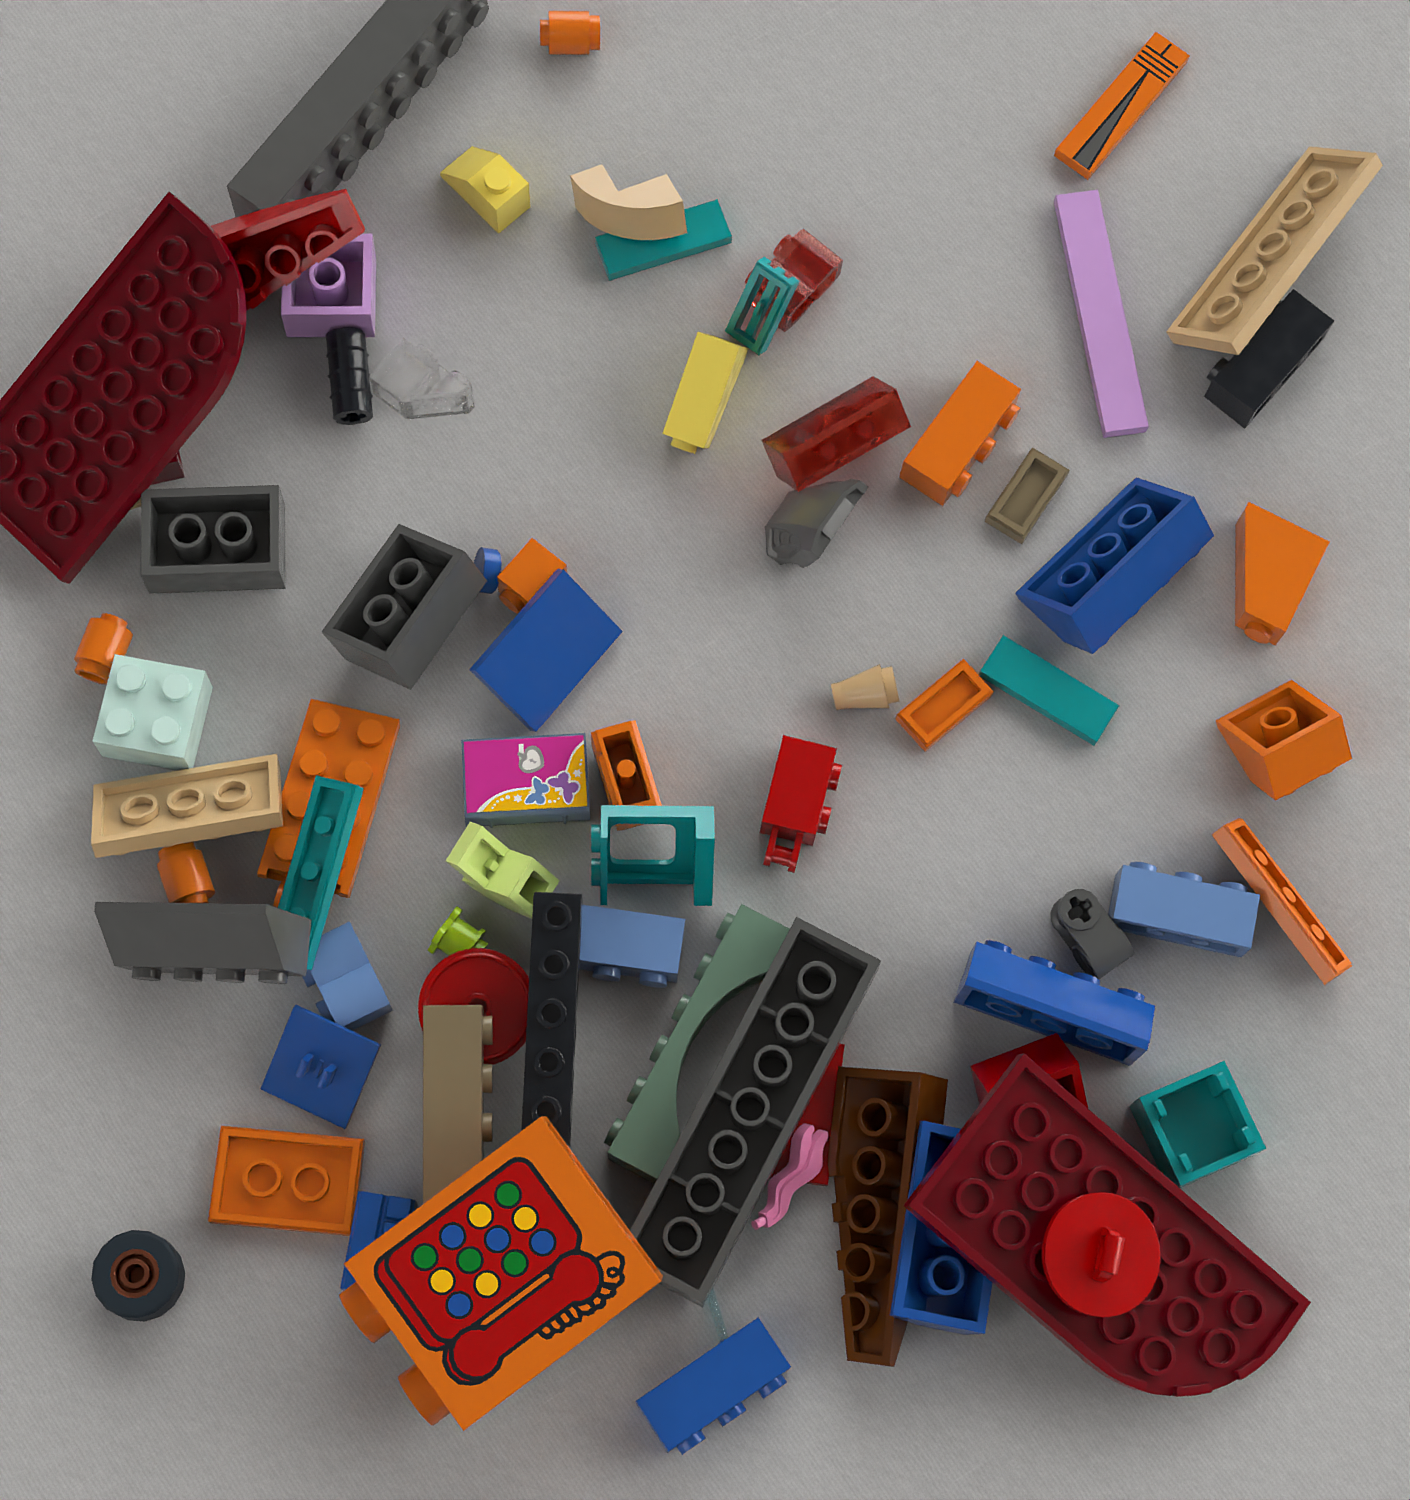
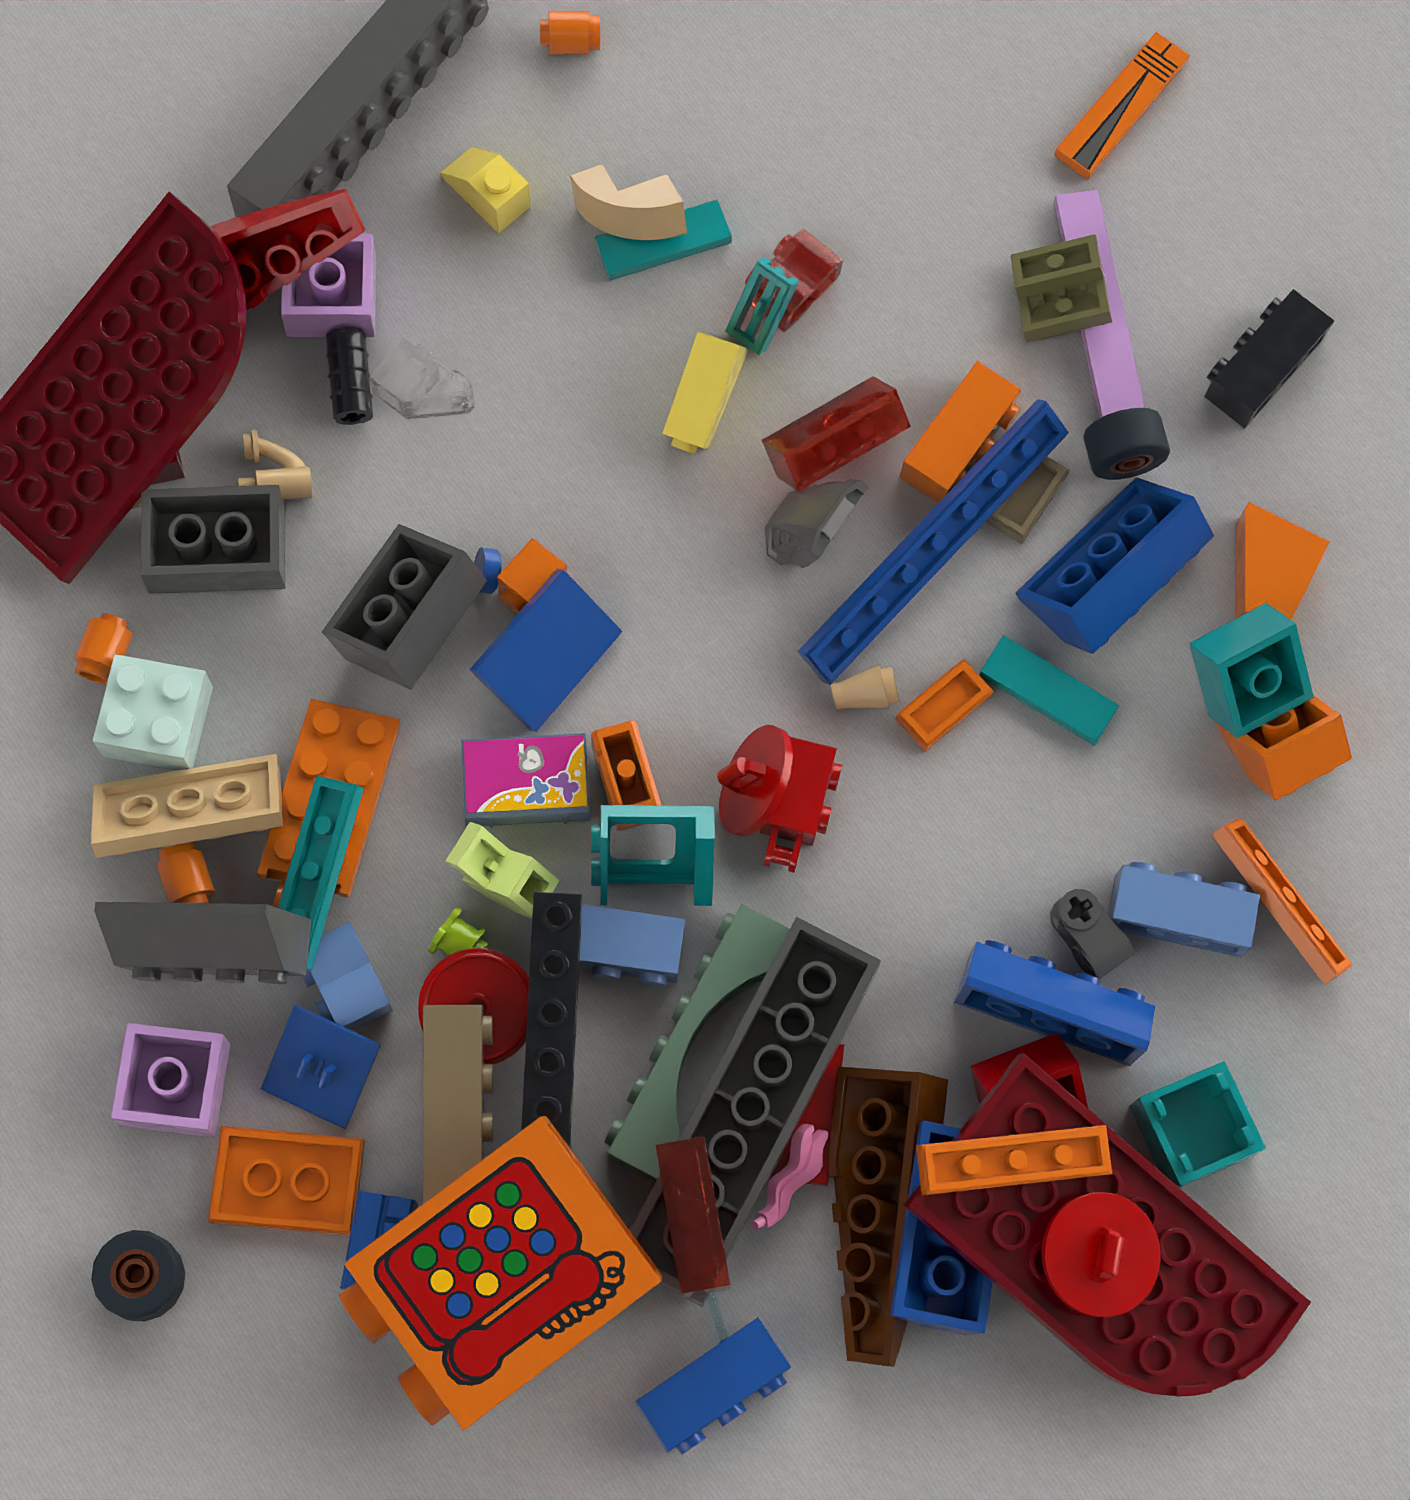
(171, 1080): none -> lavender brick
(292, 479): none -> tan plant
(693, 1217): none -> clear red brick
(755, 780): none -> red shield
(933, 542): none -> blue tile
(1013, 1159): none -> orange tile
(1061, 288): none -> olive slope
(1126, 443): none -> black wheel
(1251, 670): none -> teal brick
(1274, 249): tan plate -> none

